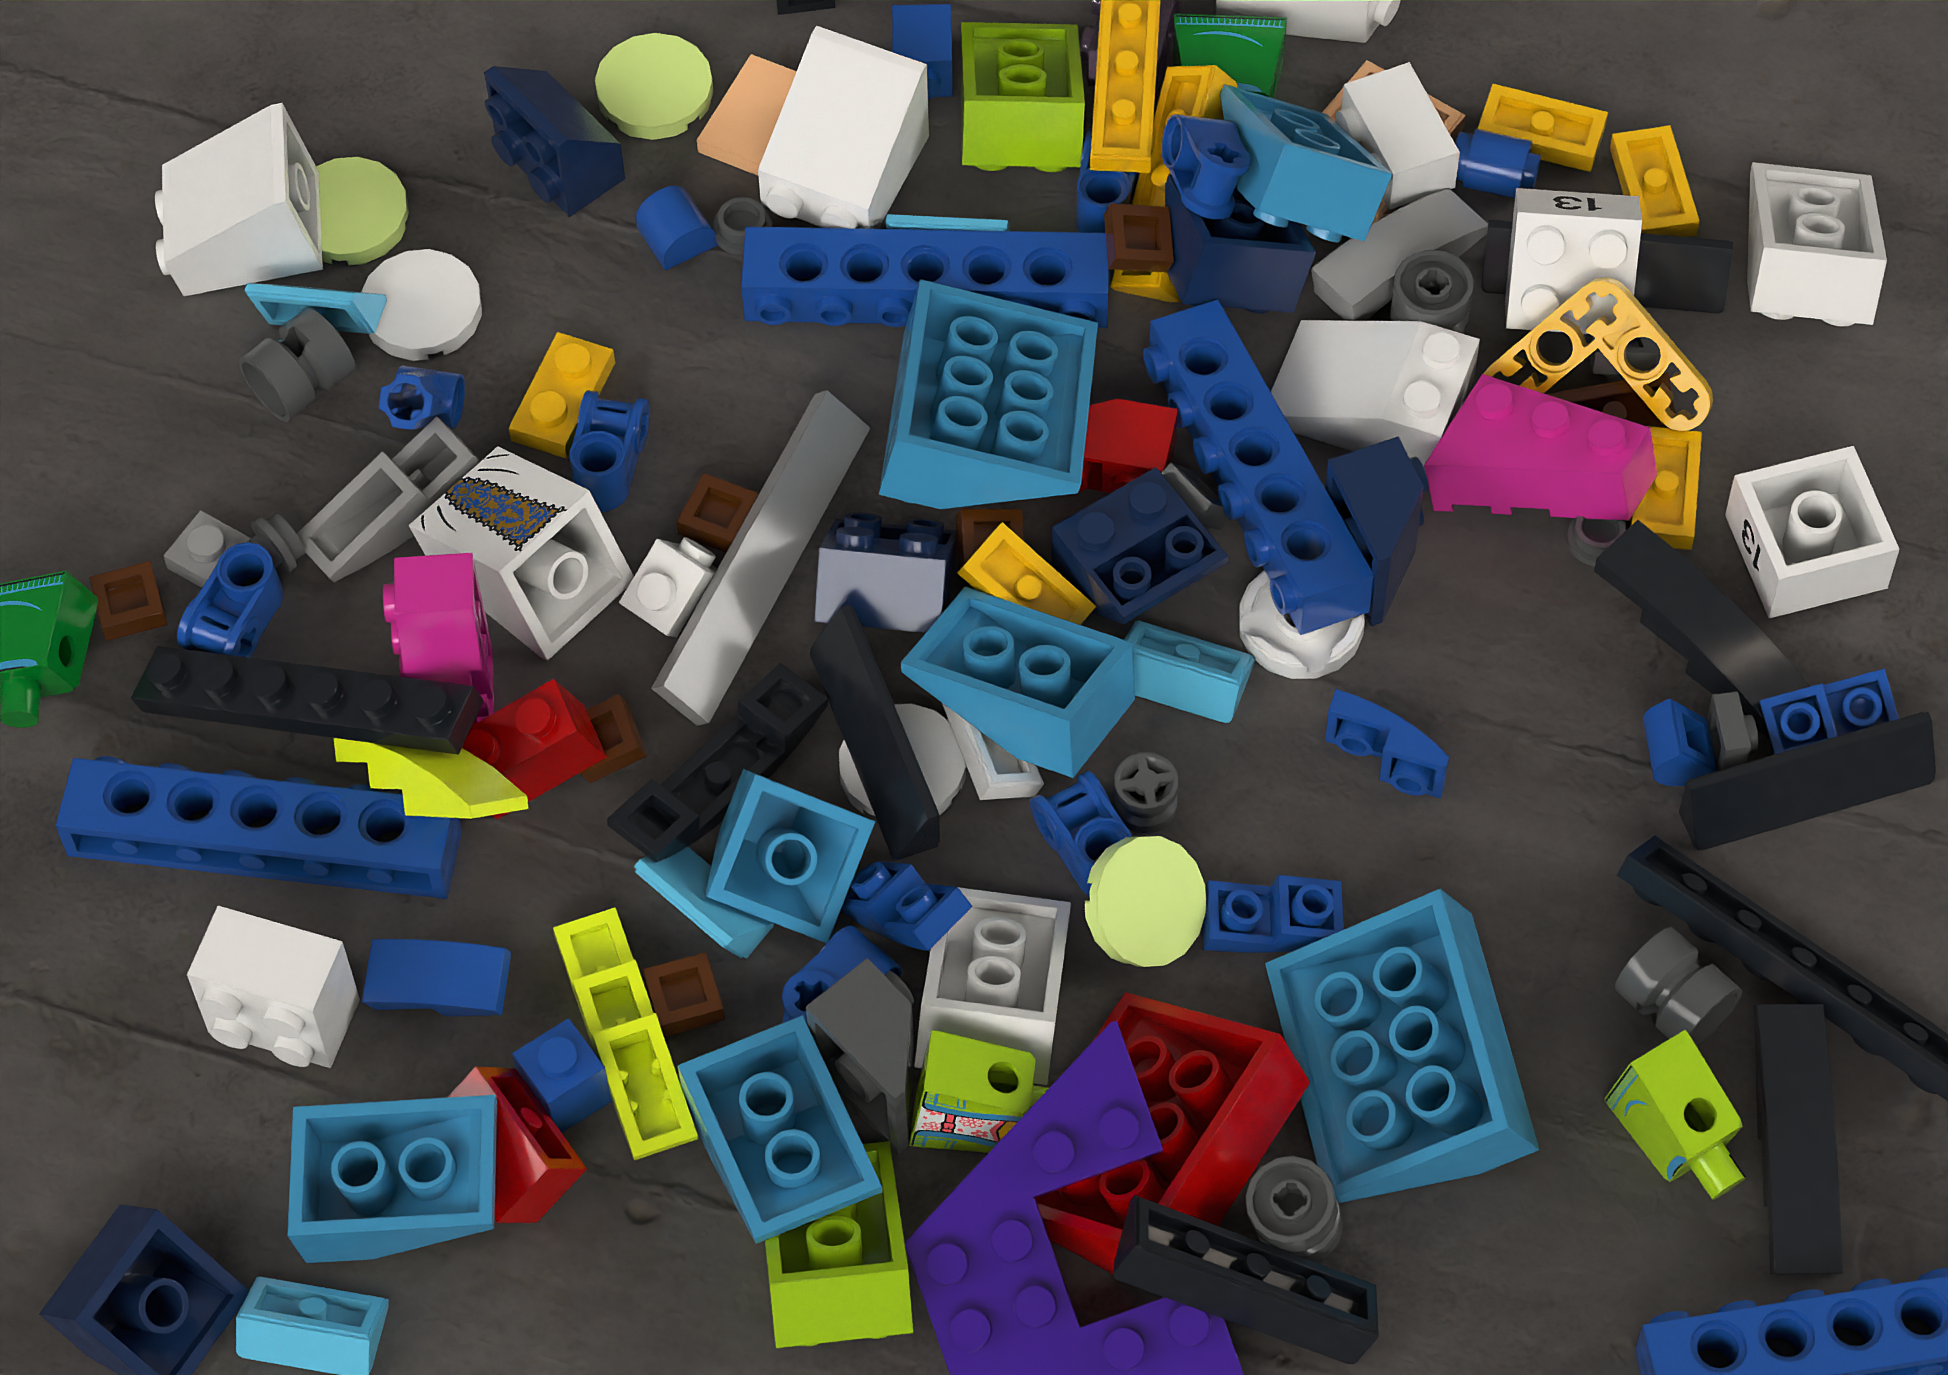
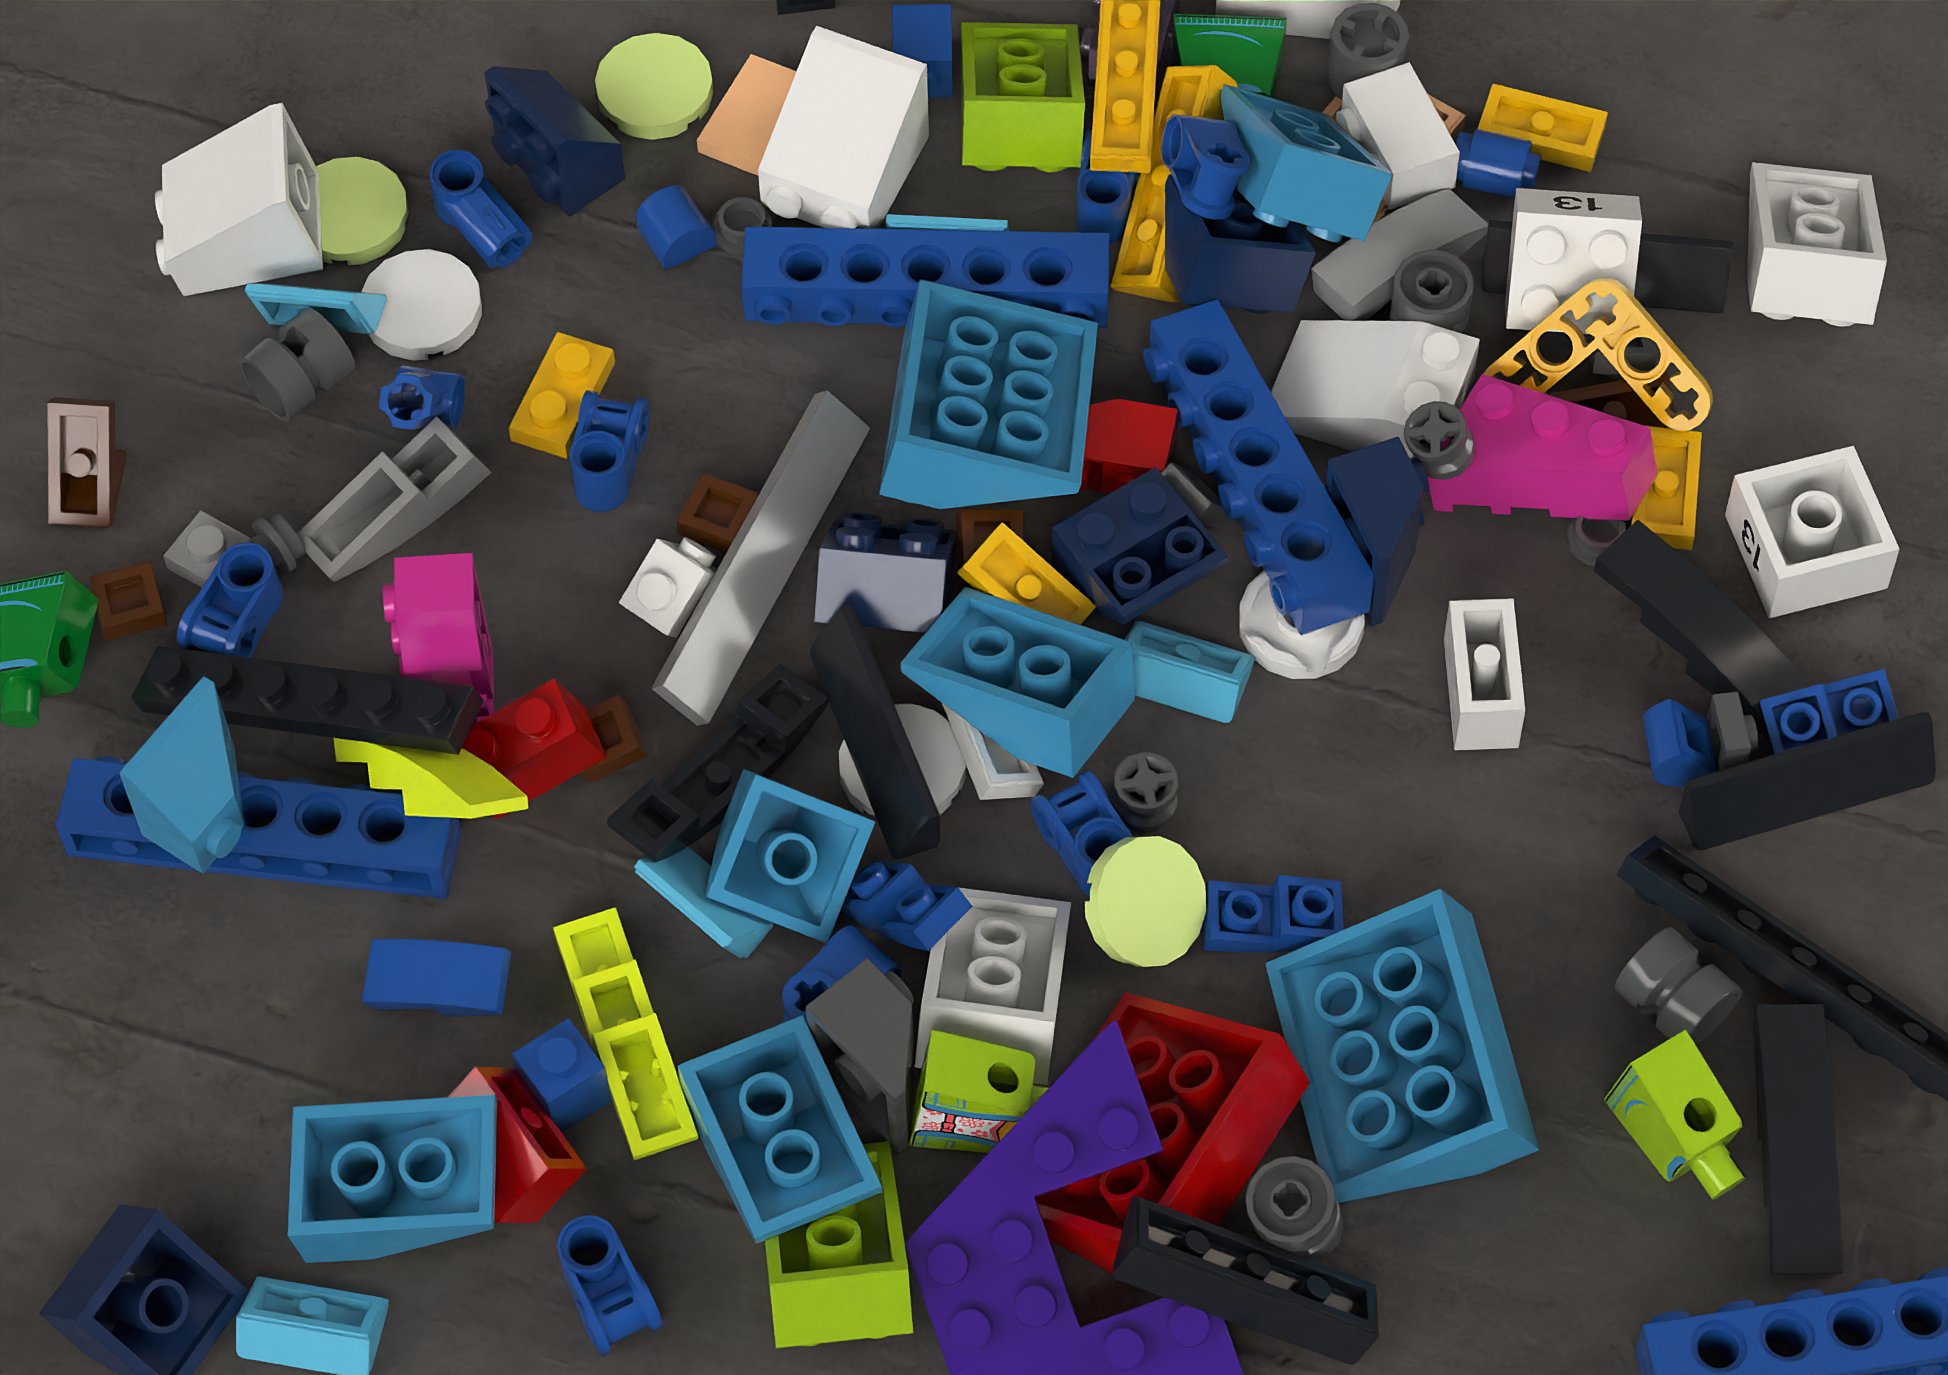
(83, 462): none -> slope
(188, 782): none -> dark azure slope
(273, 988): white brick -> none
(478, 209): none -> blue piece
(535, 545): white slope -> none
(608, 1294): none -> blue piece
(684, 994): reddish brown plate -> none
(1138, 237): reddish brown plate -> none
(1364, 43): none -> dark grey piece
(1408, 756): blue slope -> none
(1426, 432): none -> dark grey wheel
(1484, 674): none -> white brick
(1653, 170): yellow plate -> none

